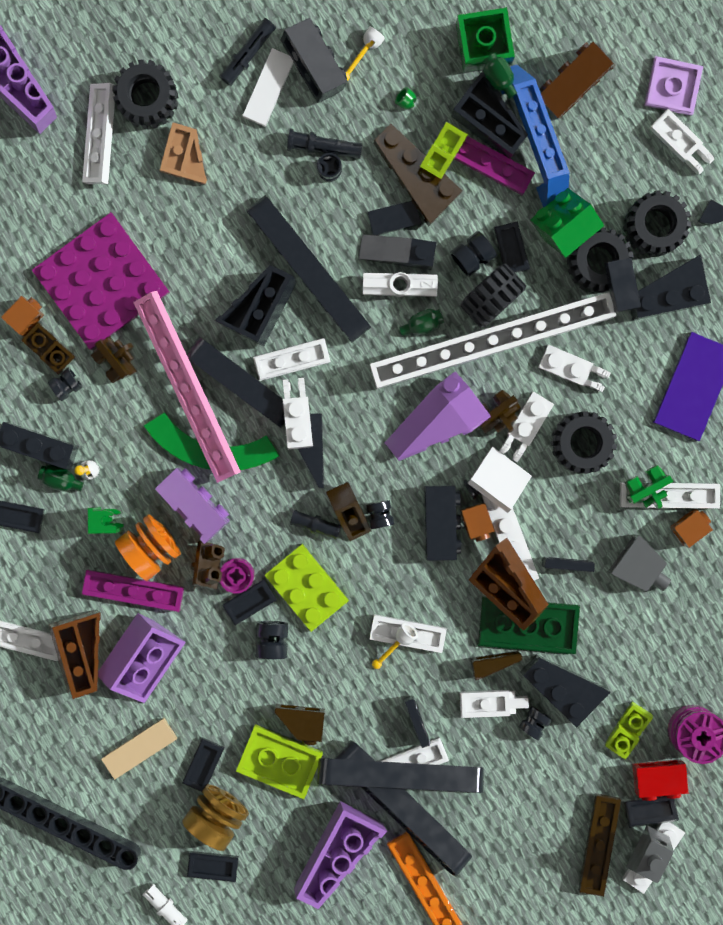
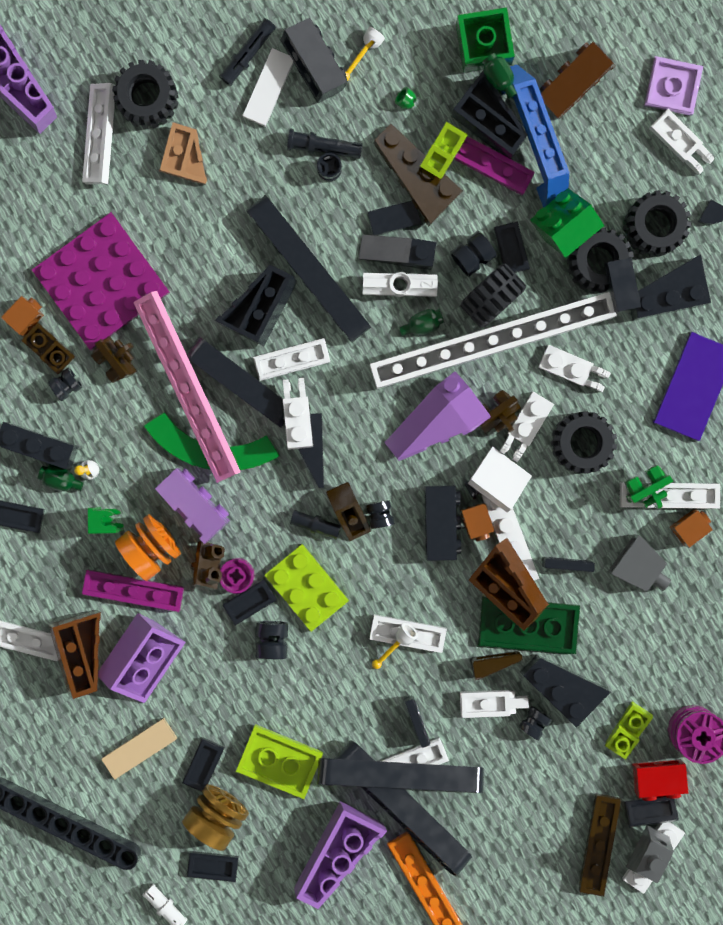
(302, 722): dark brown slope -> none

